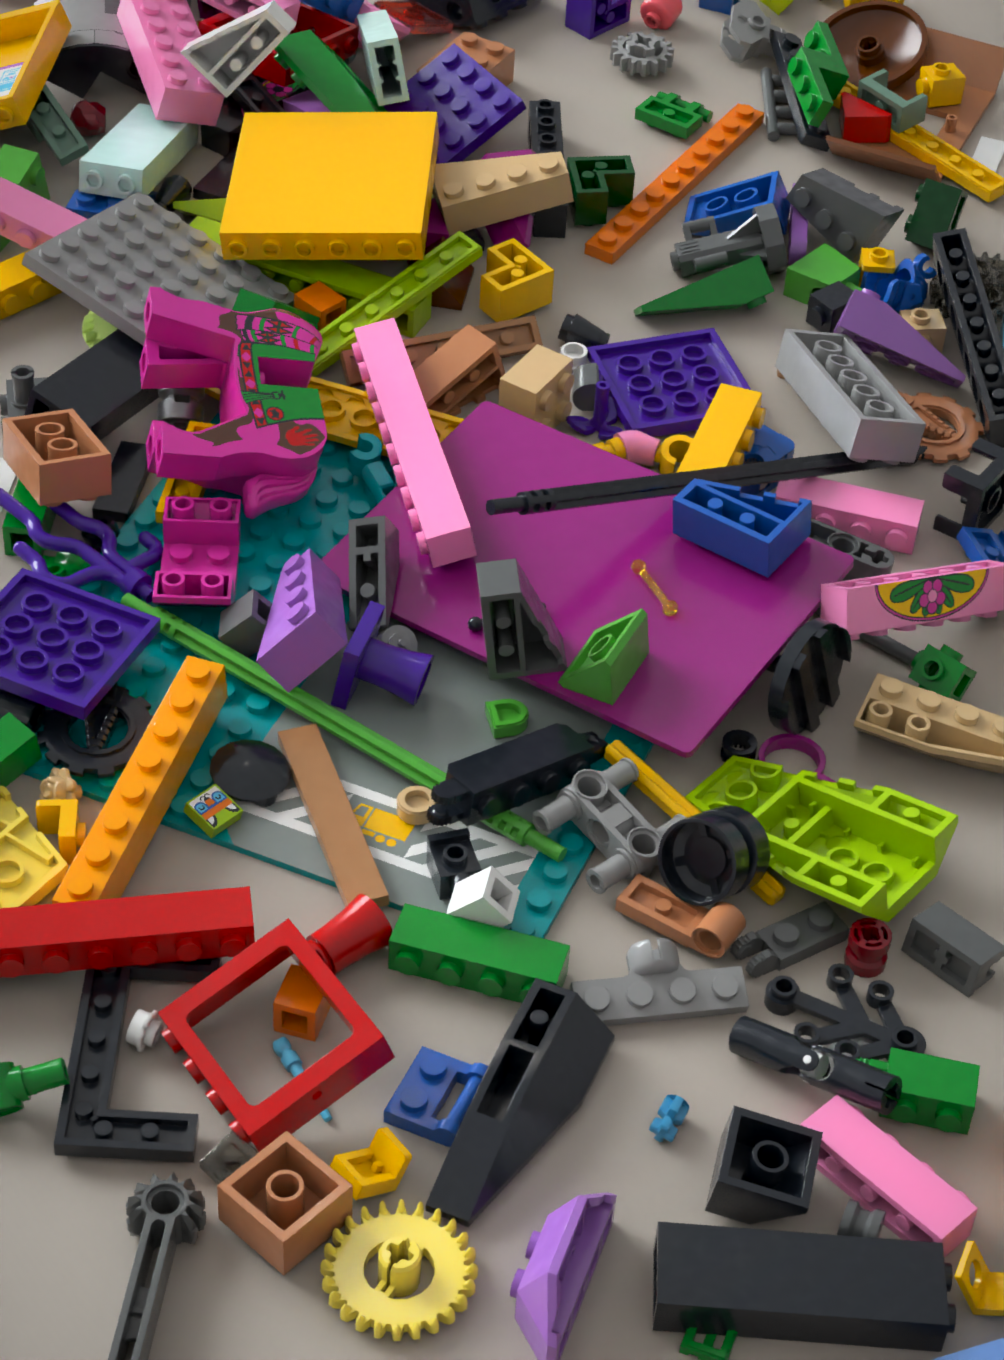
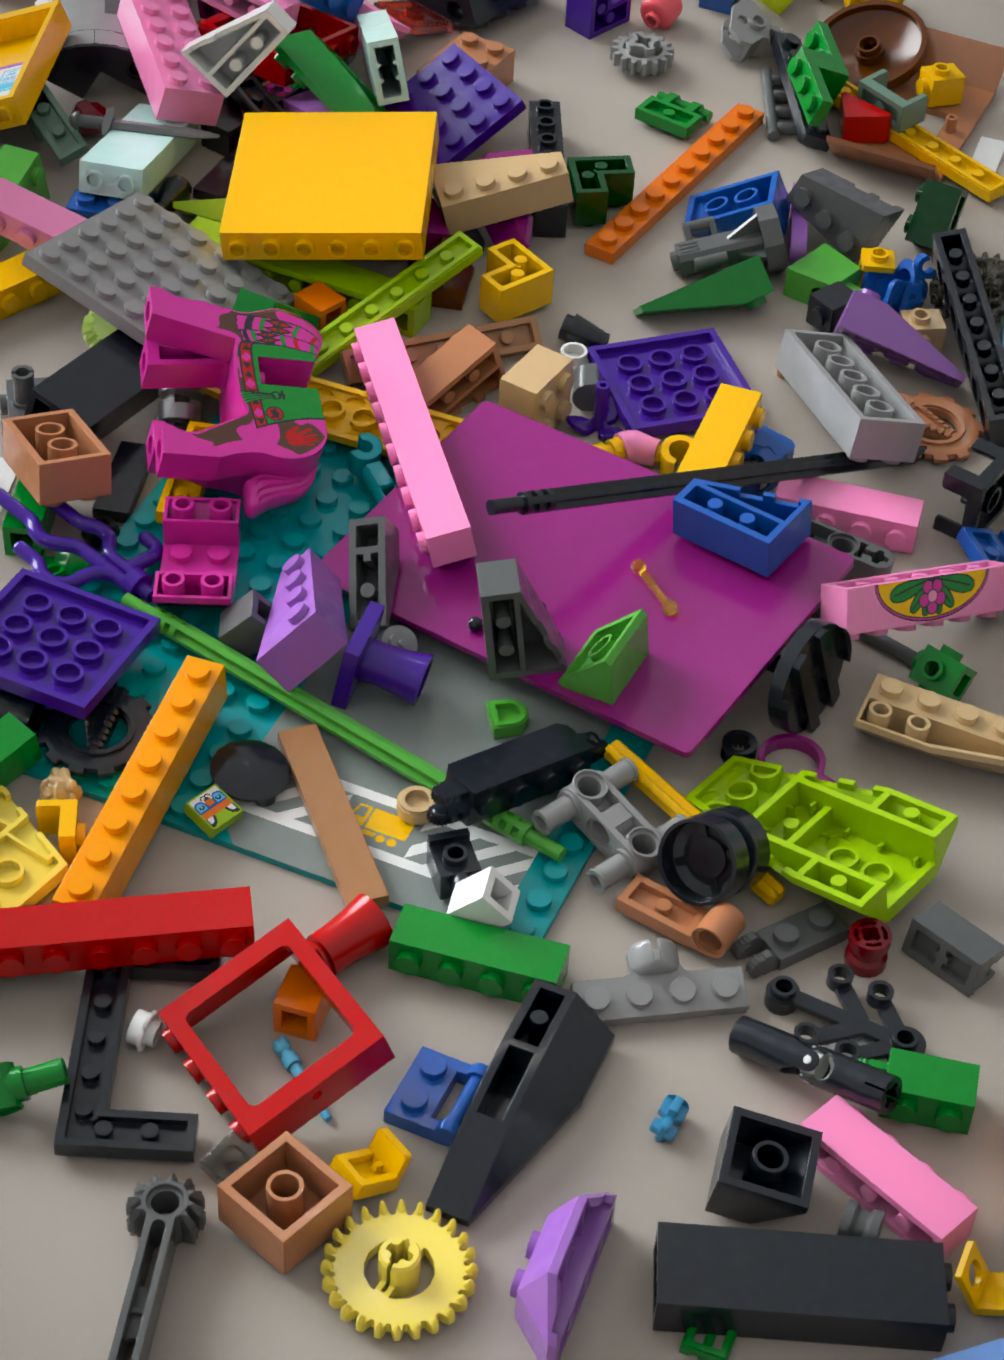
(109, 123): none -> dark grey sword

